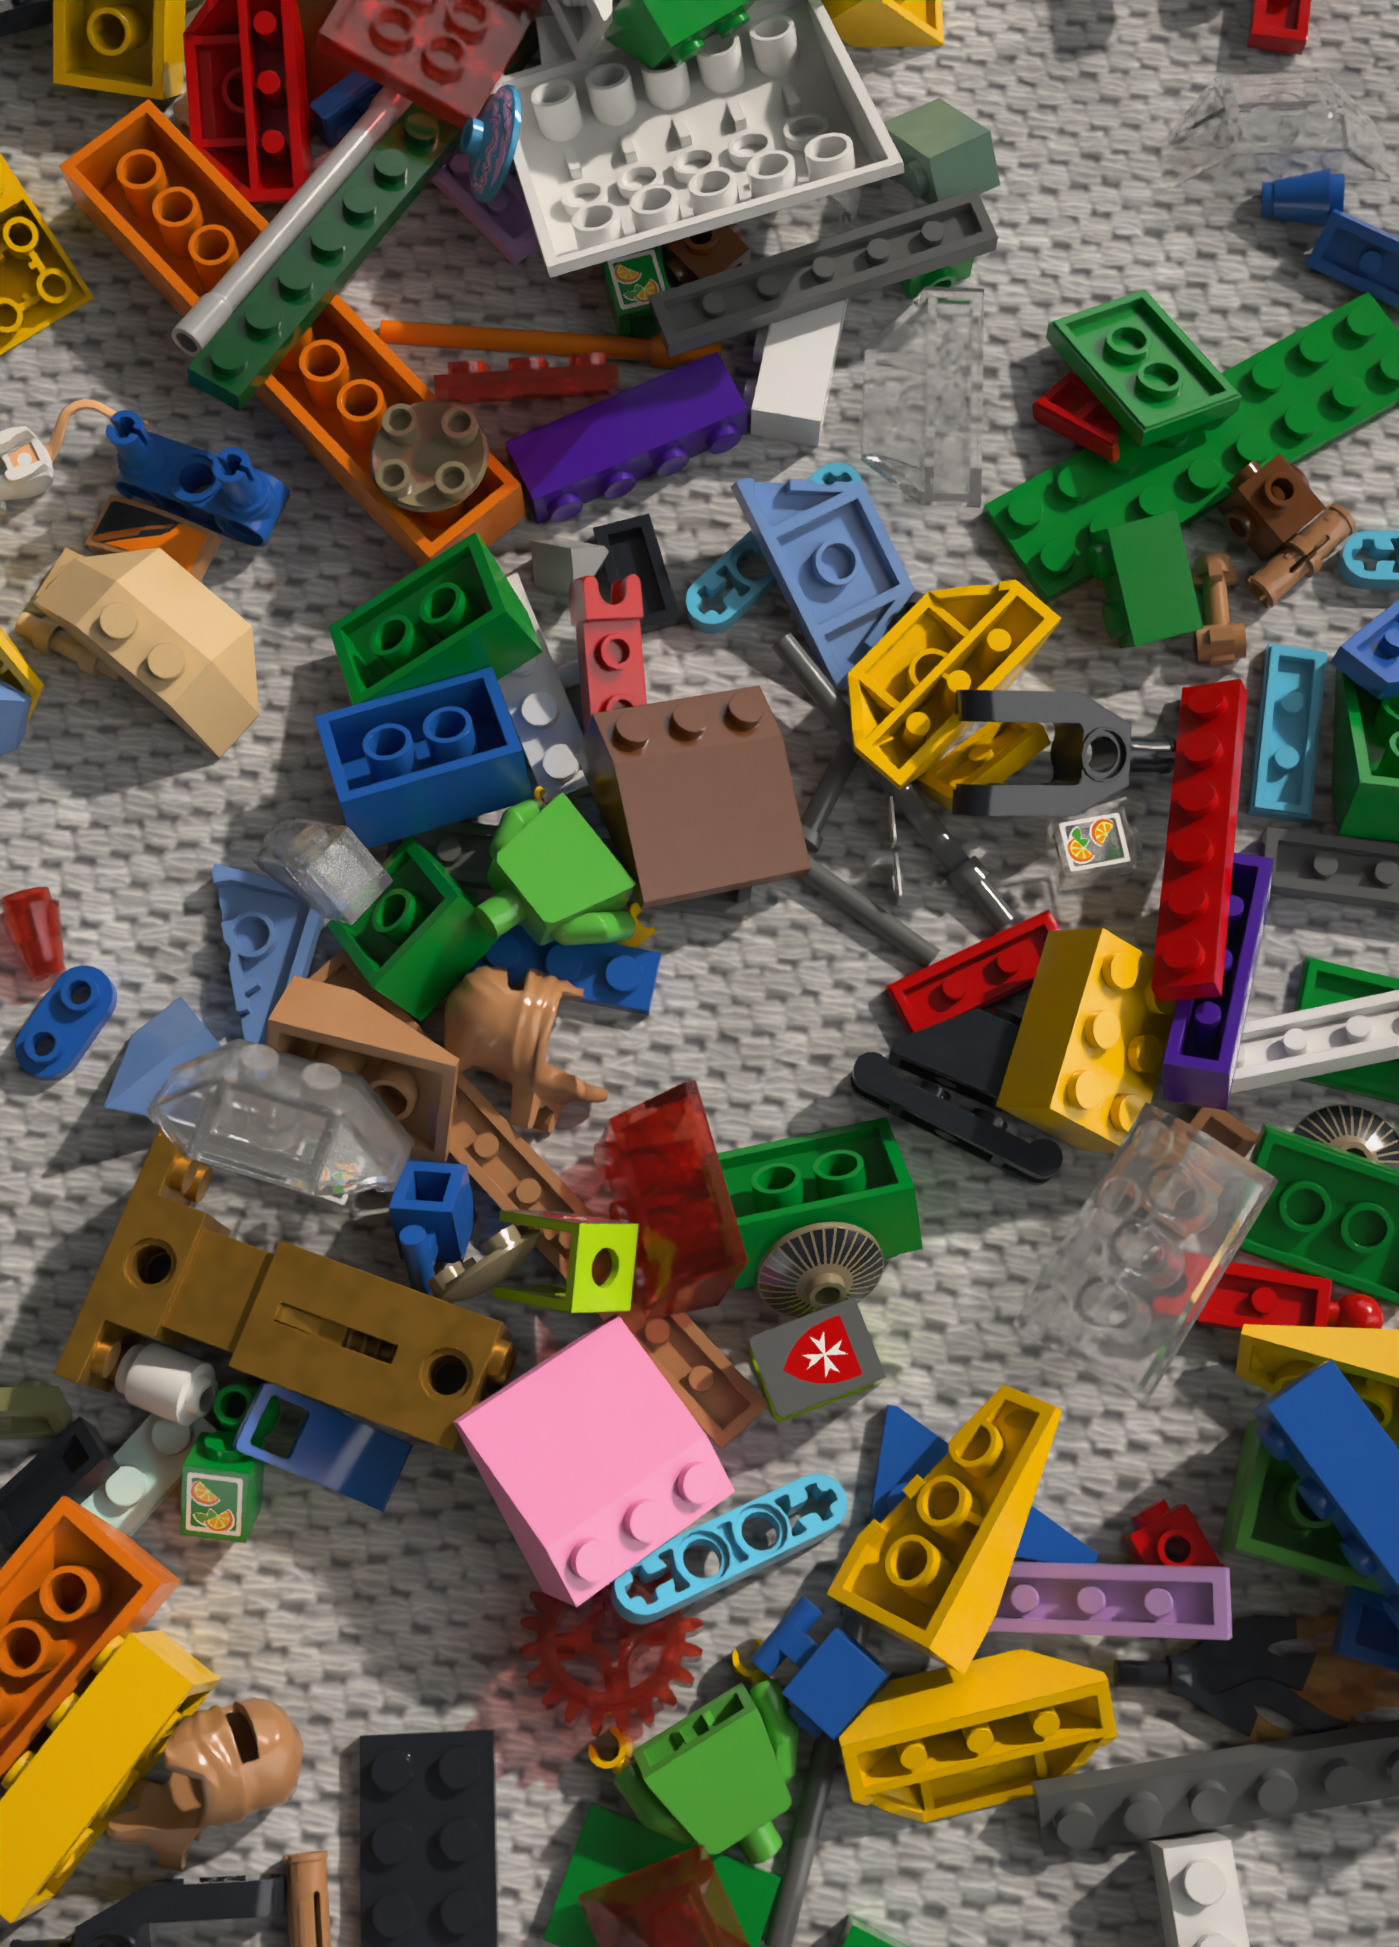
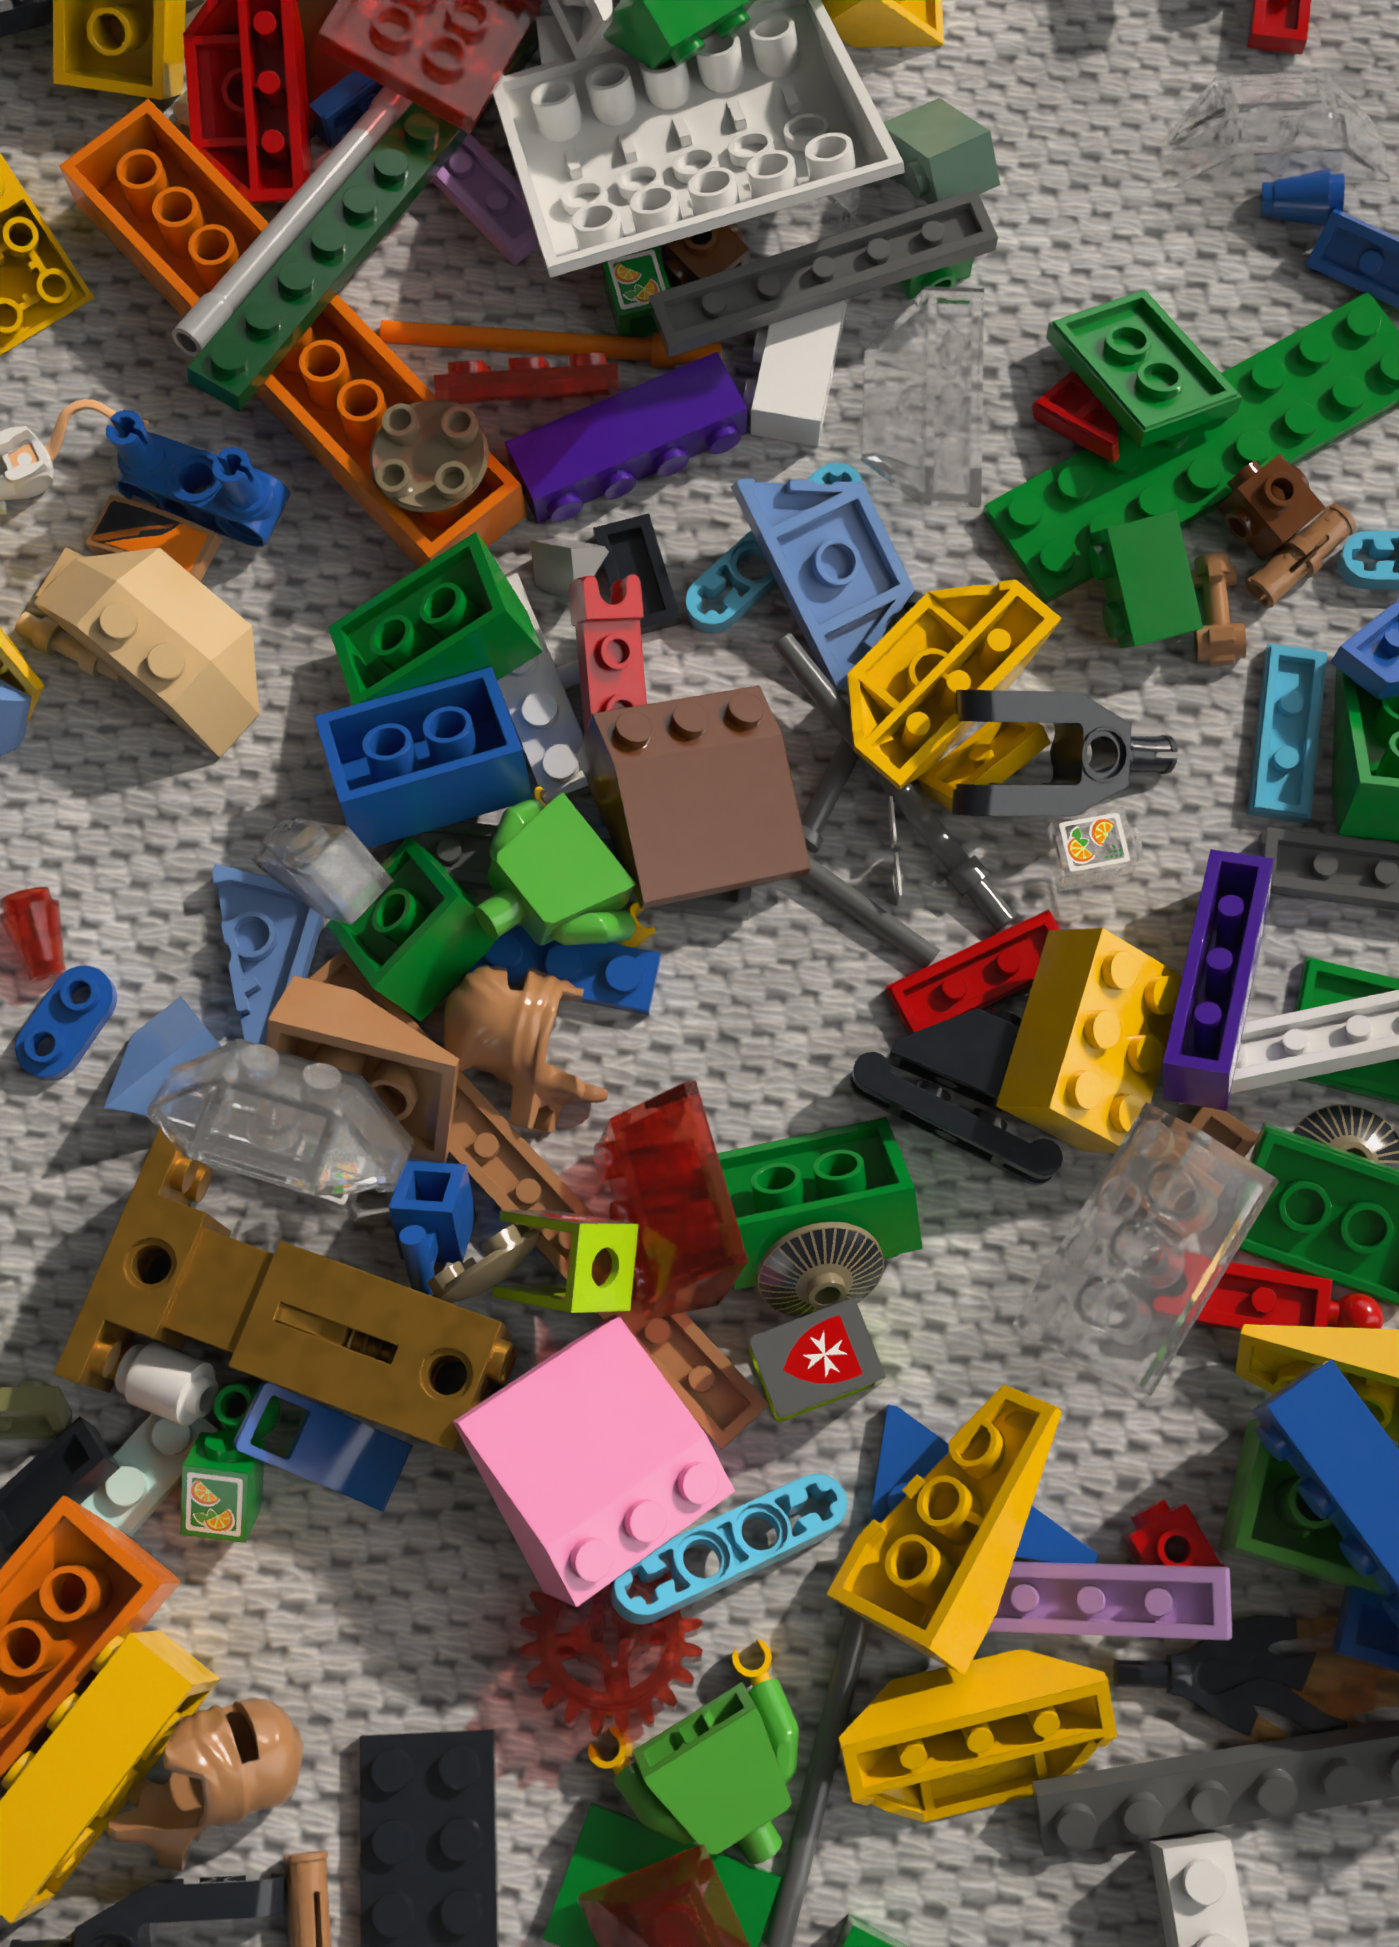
(492, 142): dark azure dish -> none
(833, 1677): blue brick -> none
(1200, 843): red plate -> none

